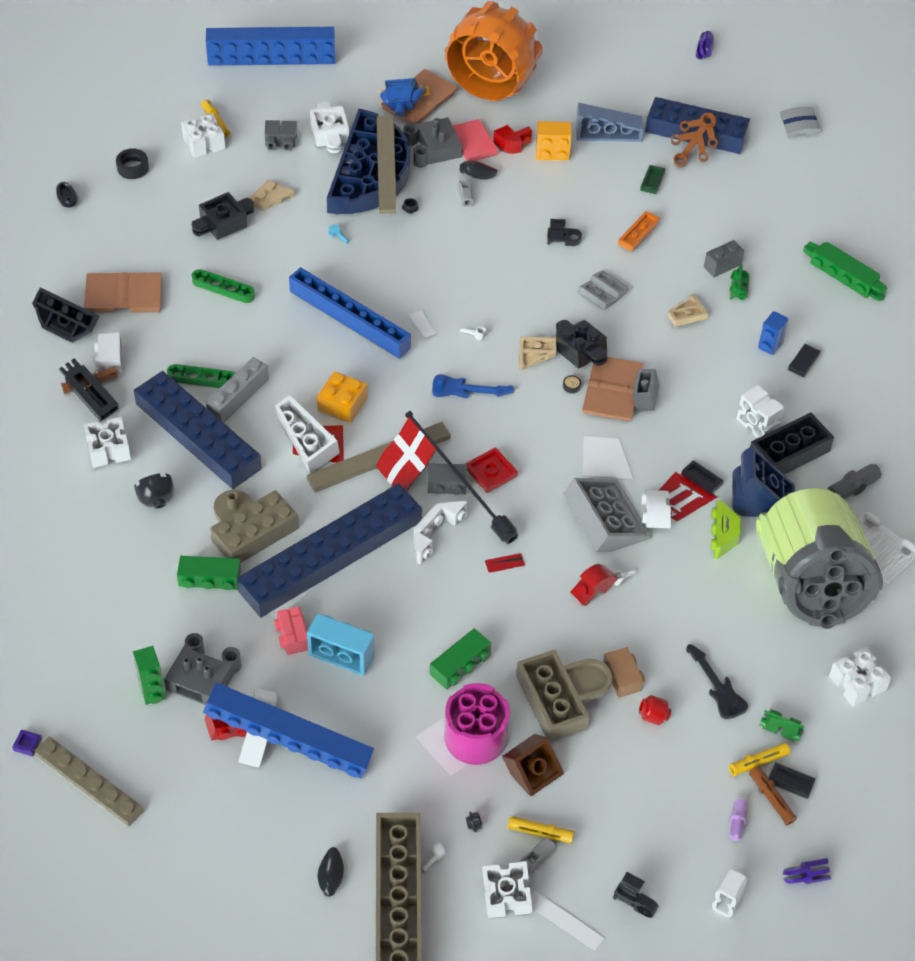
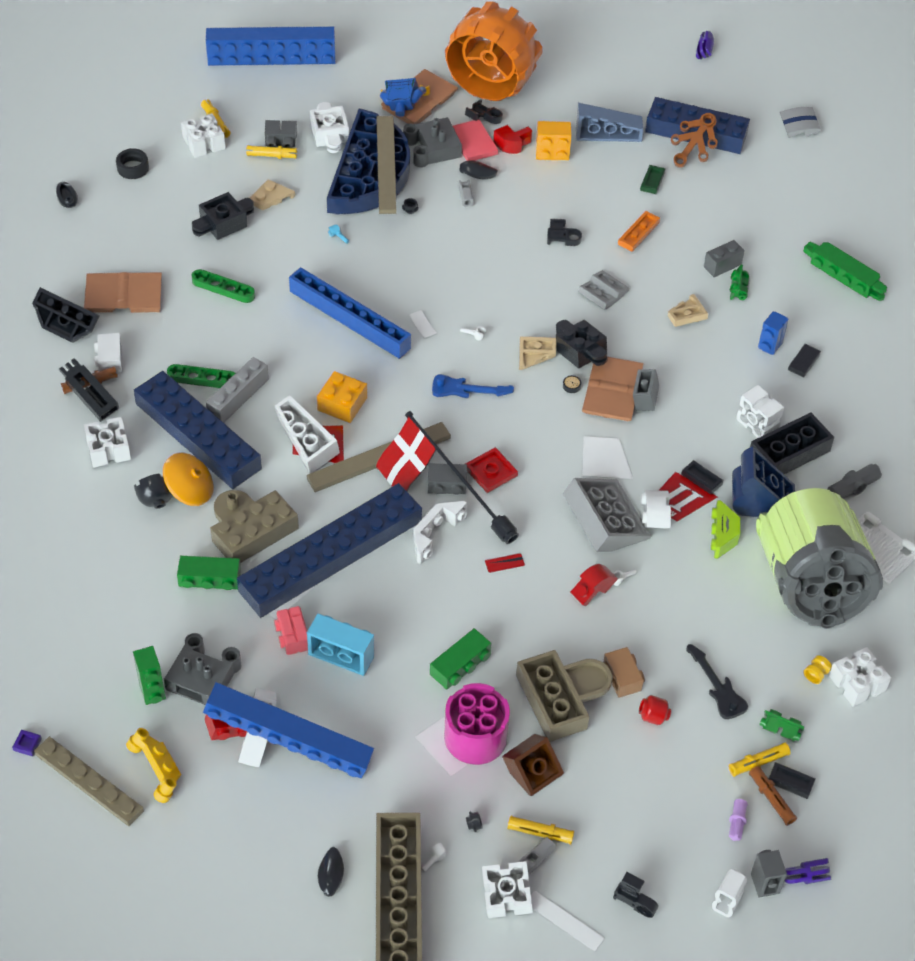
(160, 761): none -> yellow plate
(188, 479): none -> light orange dish
(278, 152): none -> yellow pin
(479, 110): none -> black piece
(768, 873): none -> dark grey brick
(819, 667): none -> yellow wheel

